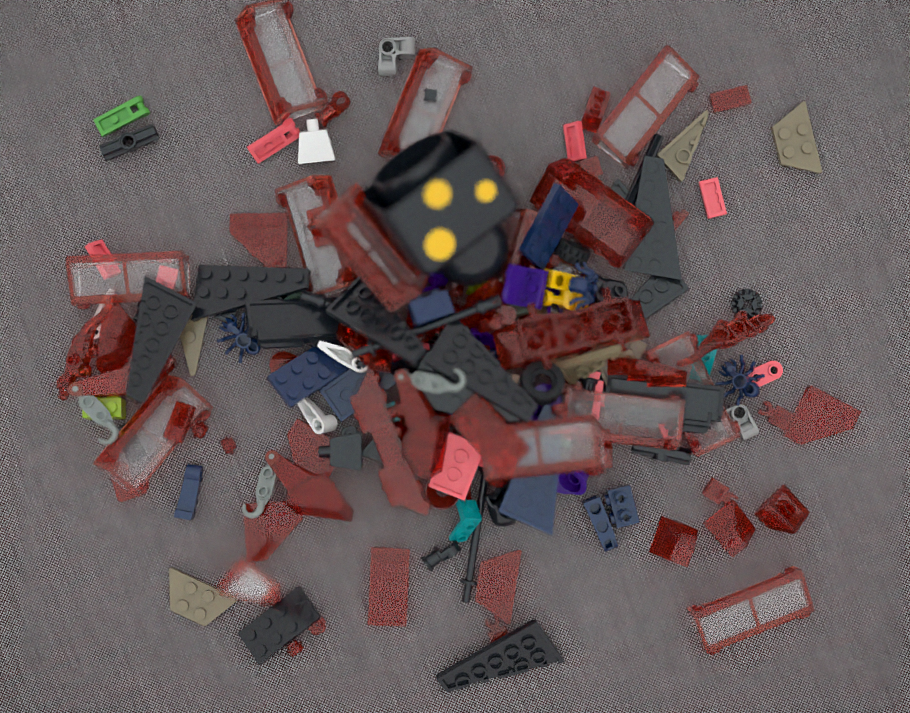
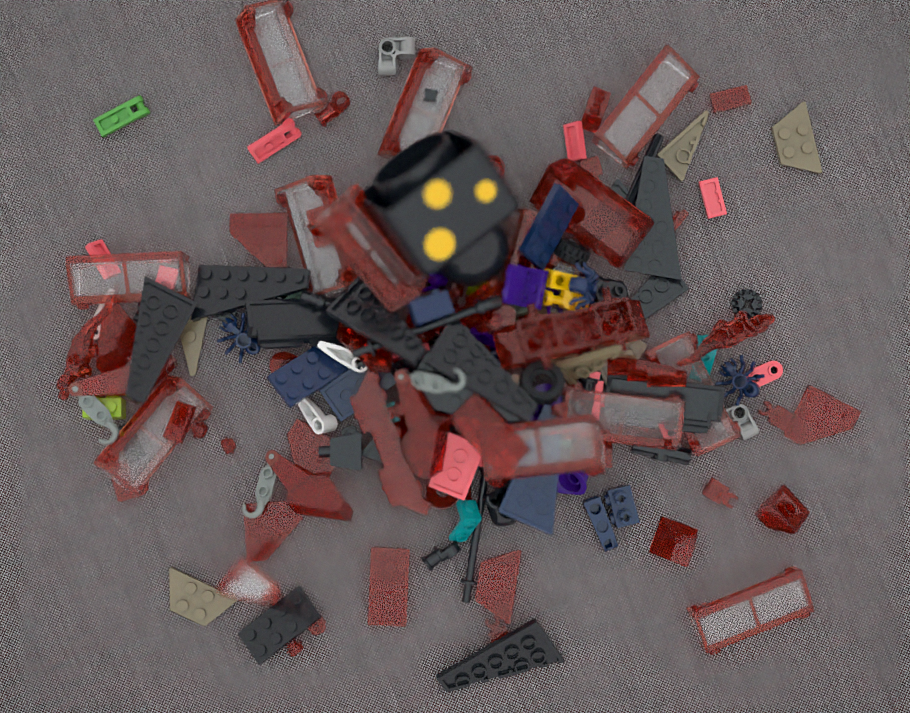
(118, 146): black piece -> none
(189, 492): dark blue leg -> none
(315, 144): white torso -> none
(731, 528): clear red slope -> none

